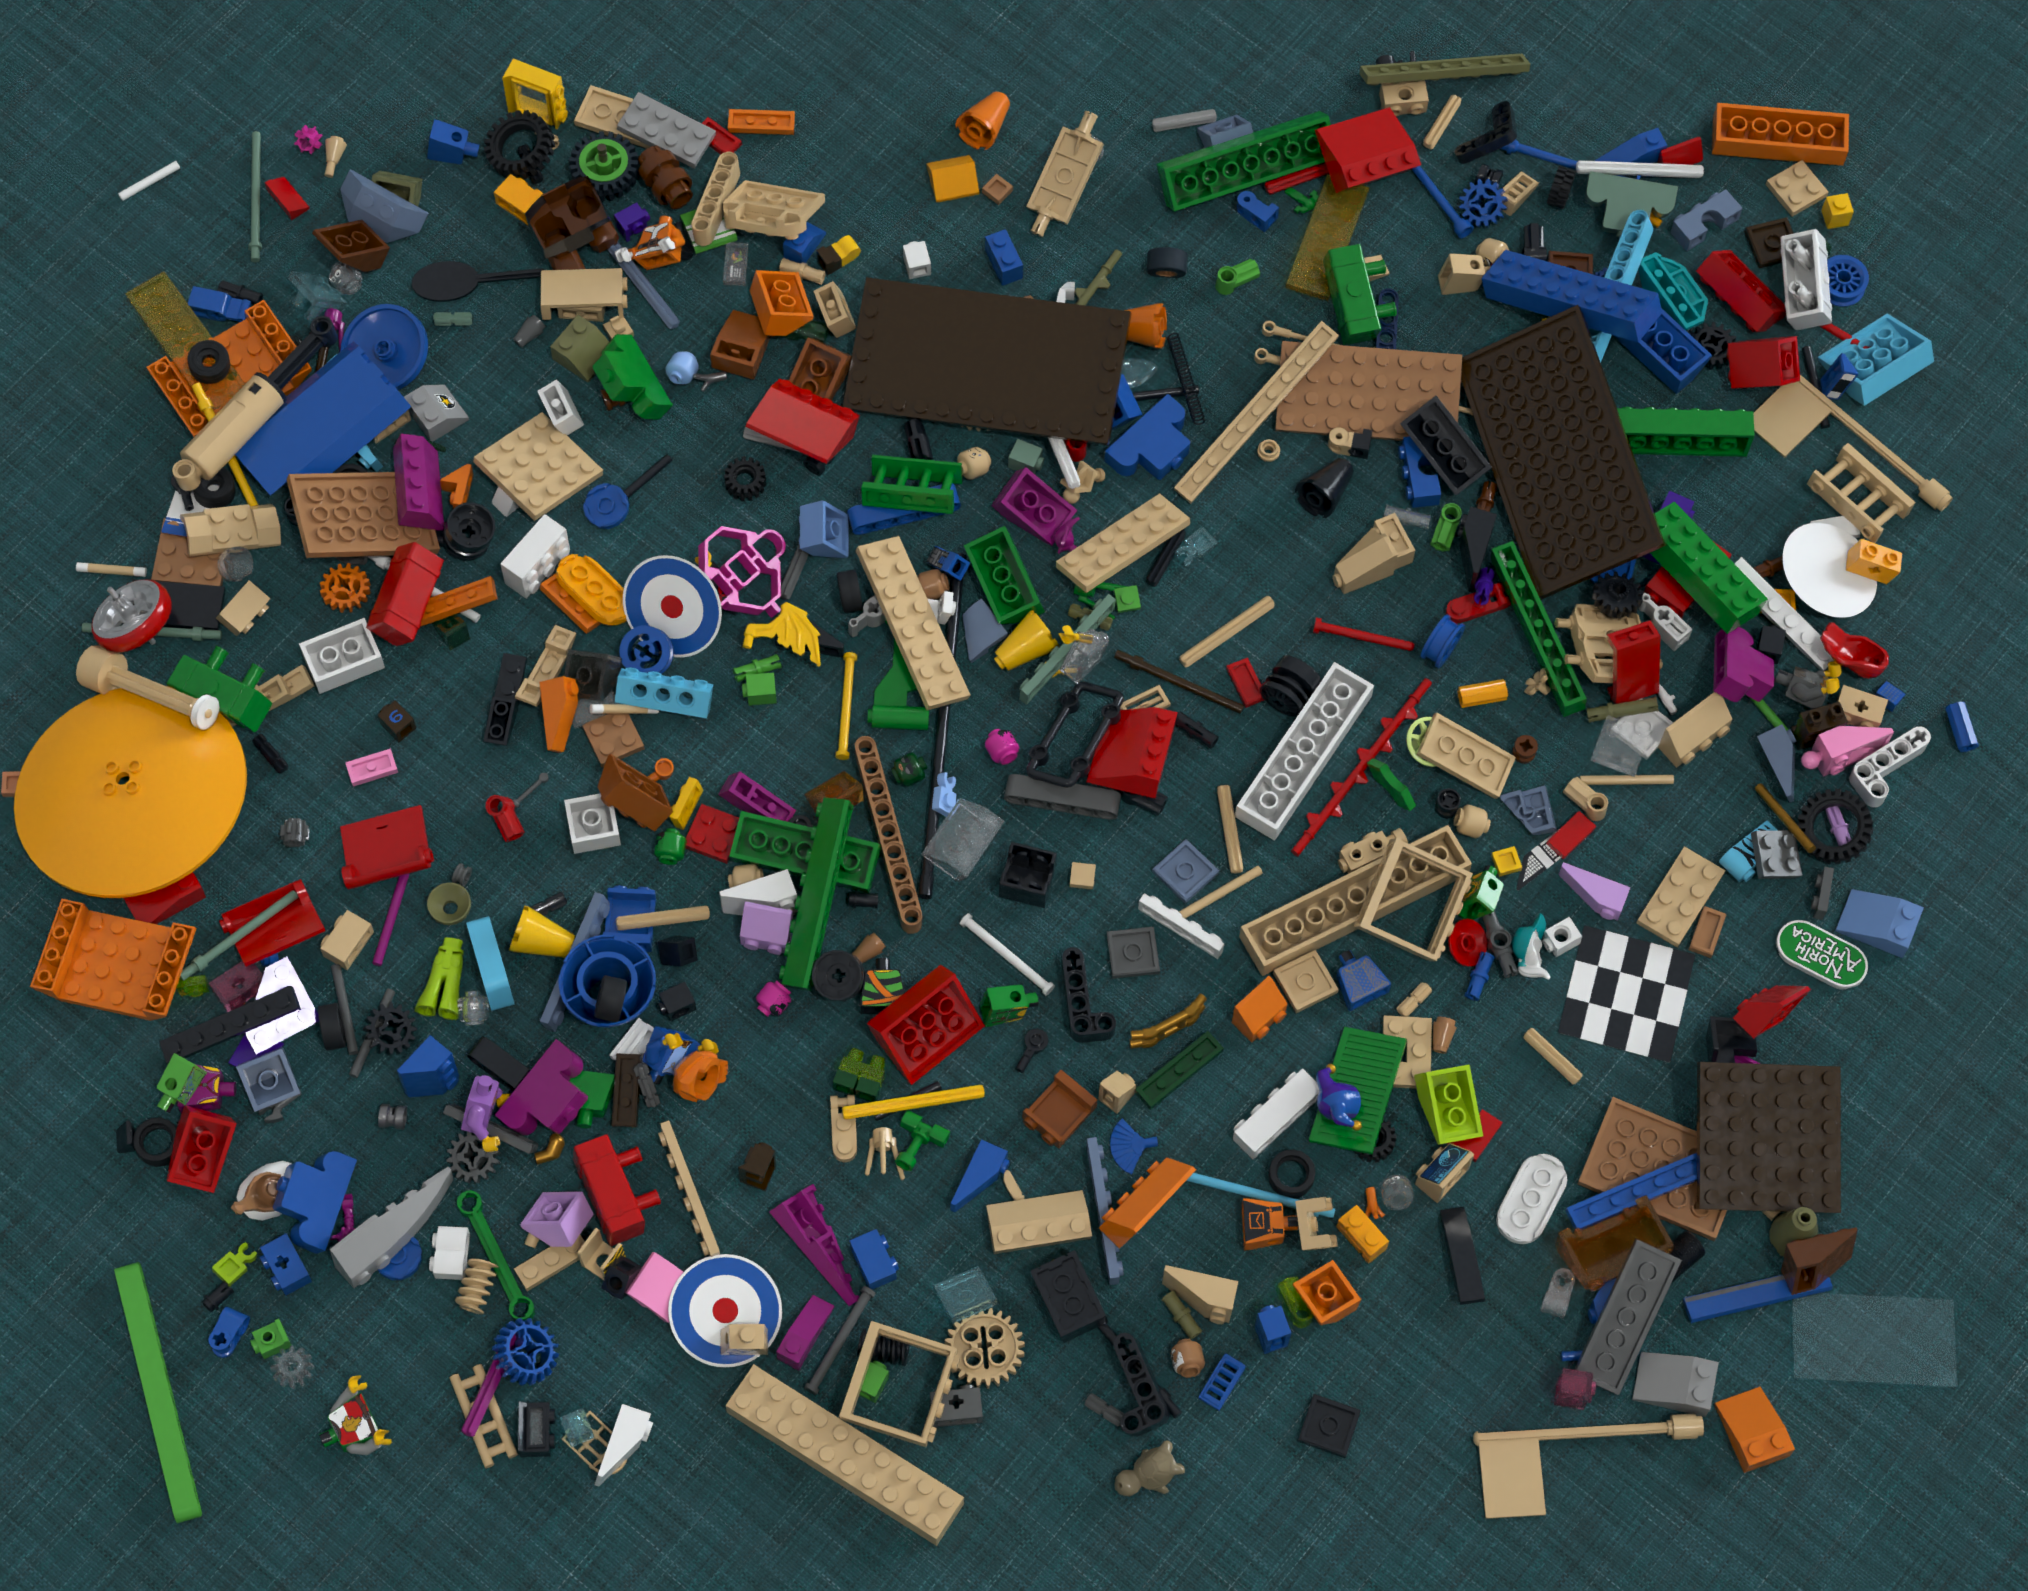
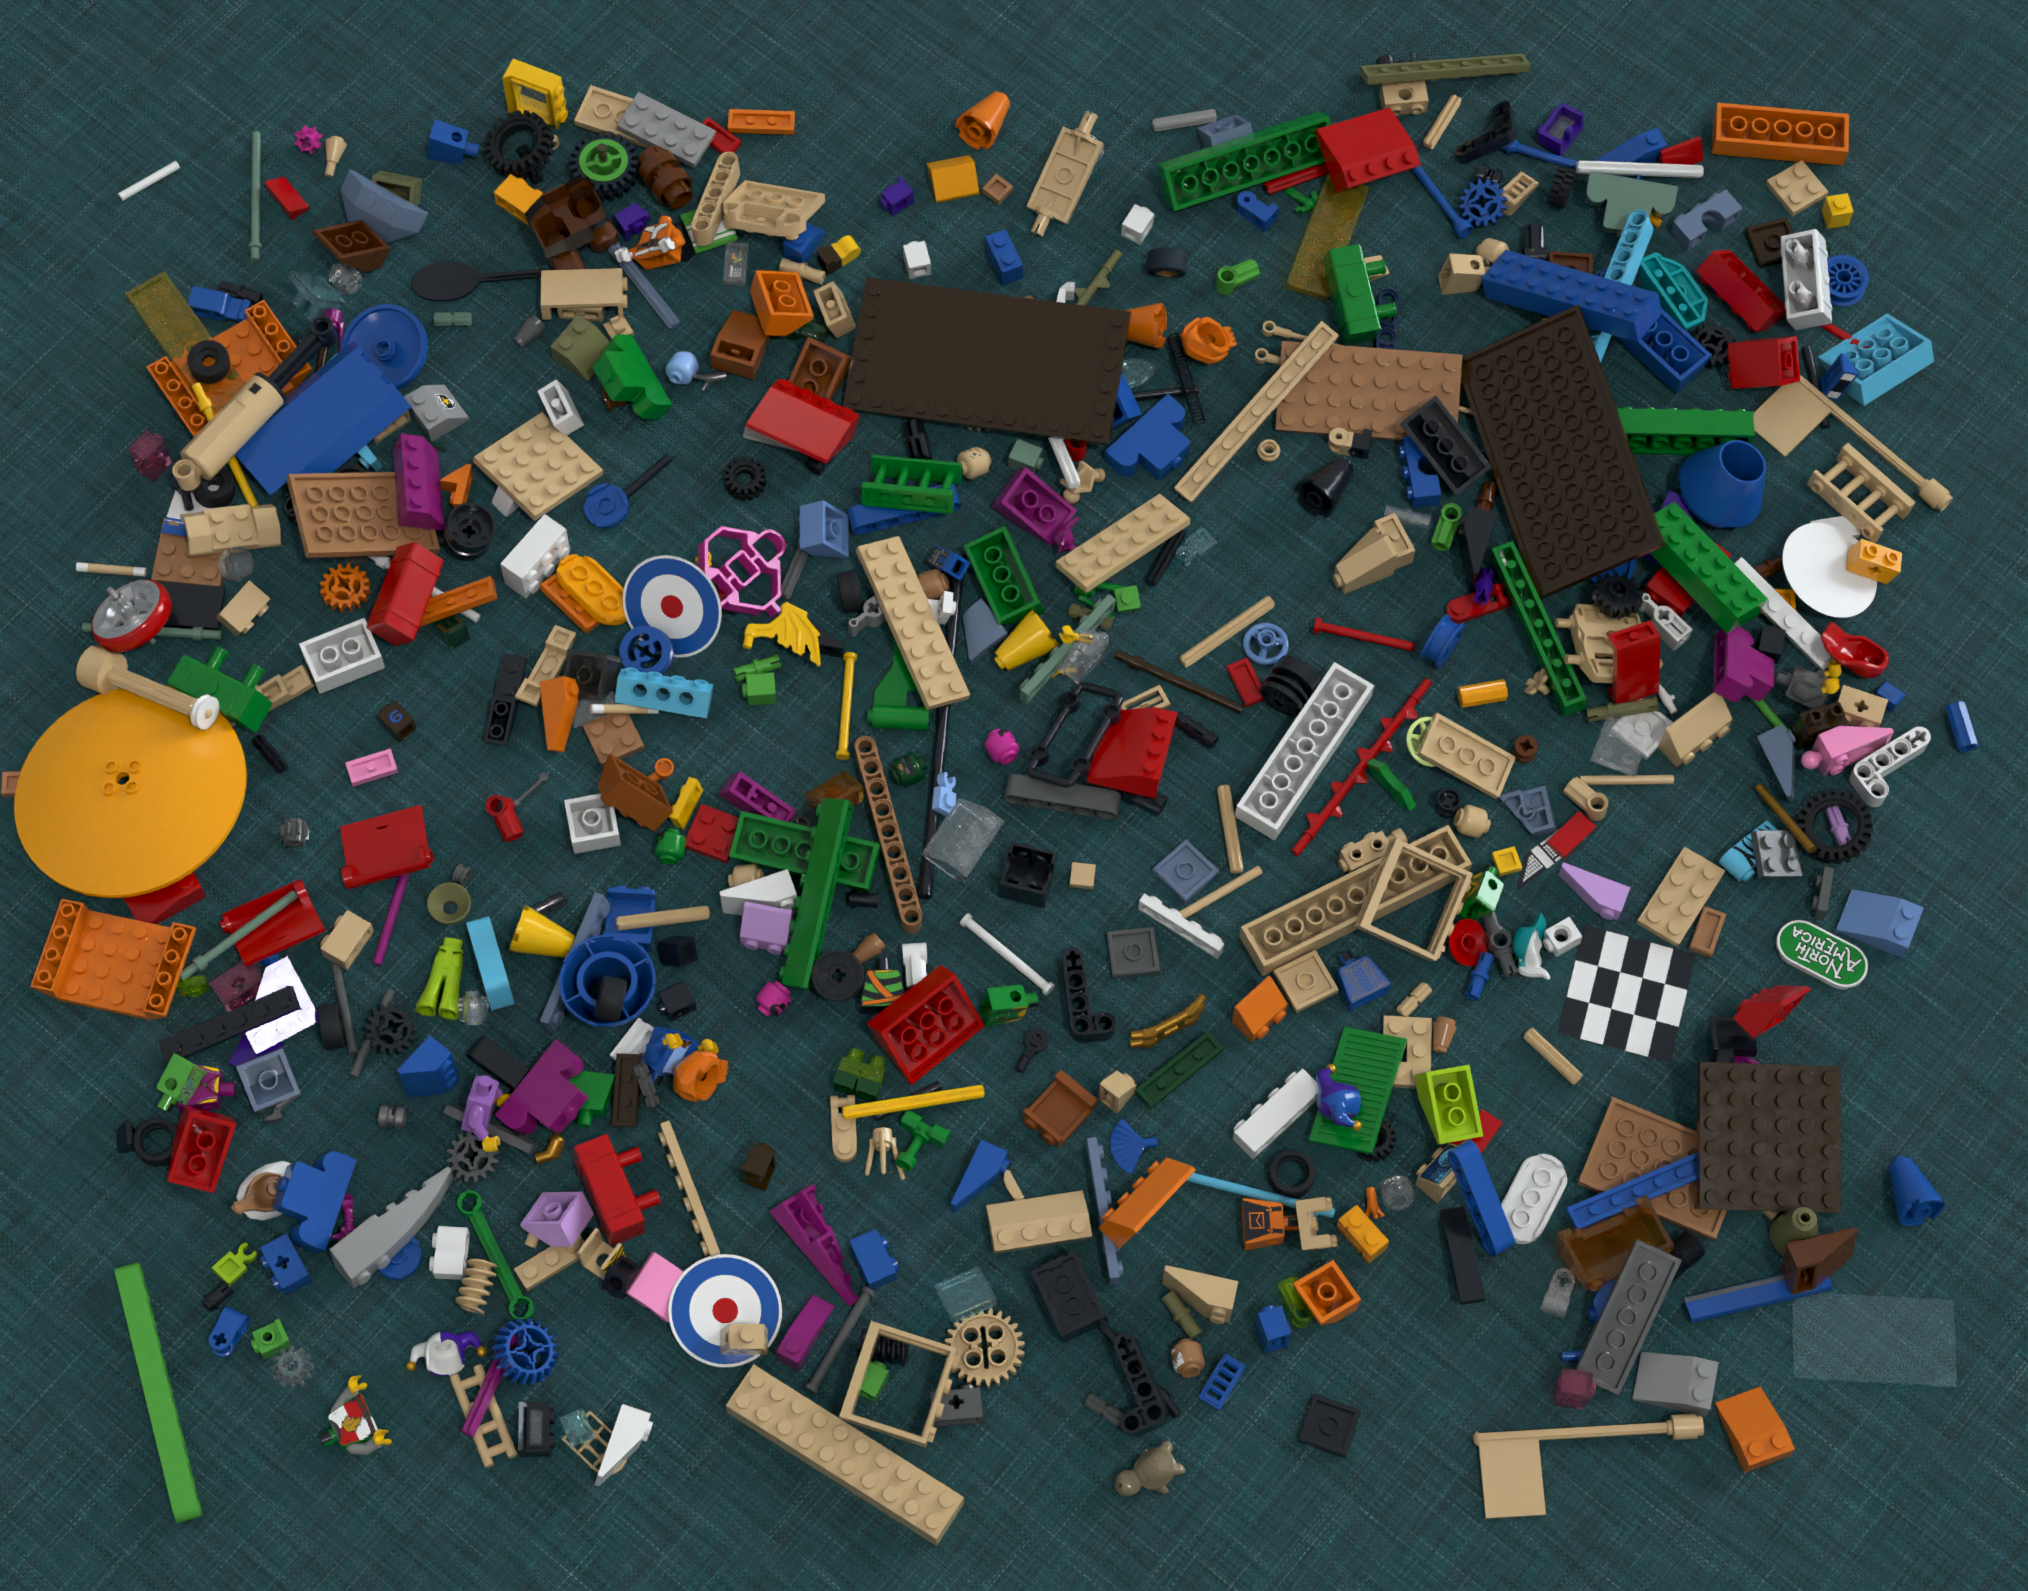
(150, 455): none -> clear pink brick
(445, 1352): none -> white piece
(896, 197): none -> dark purple brick
(915, 962): none -> white piece
(1137, 224): none -> white brick
(1203, 346): none -> orange helmet
(1266, 634): none -> medium blue piece
(1481, 1197): none -> blue beam
(1561, 128): none -> dark purple window
(1724, 484): none -> blue cone
(1913, 1193): none -> blue cone

